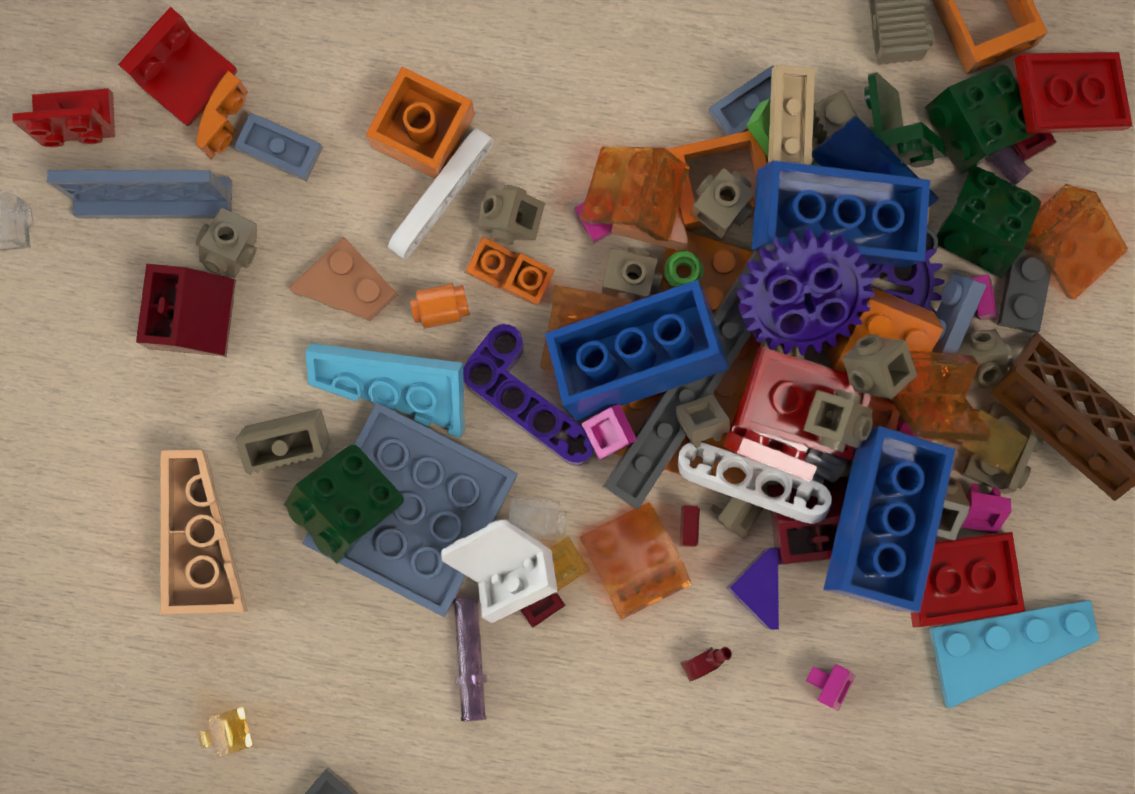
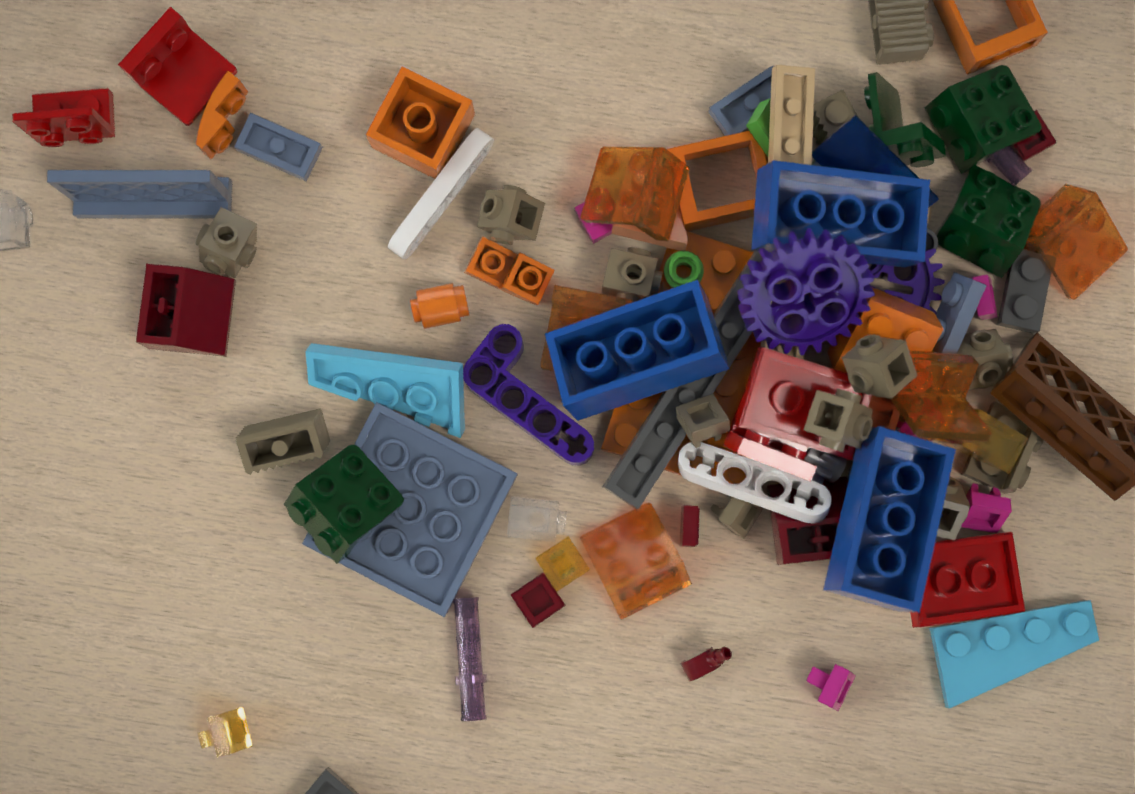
(195, 547): light nougat wedge -> none
(345, 283): nougat wing -> none
(507, 566): white bracket -> none
(609, 431): dark pink tile -> none
(719, 214): dark tan brick -> none
(759, 589): dark purple slope -> none
(1073, 92): red tile -> none

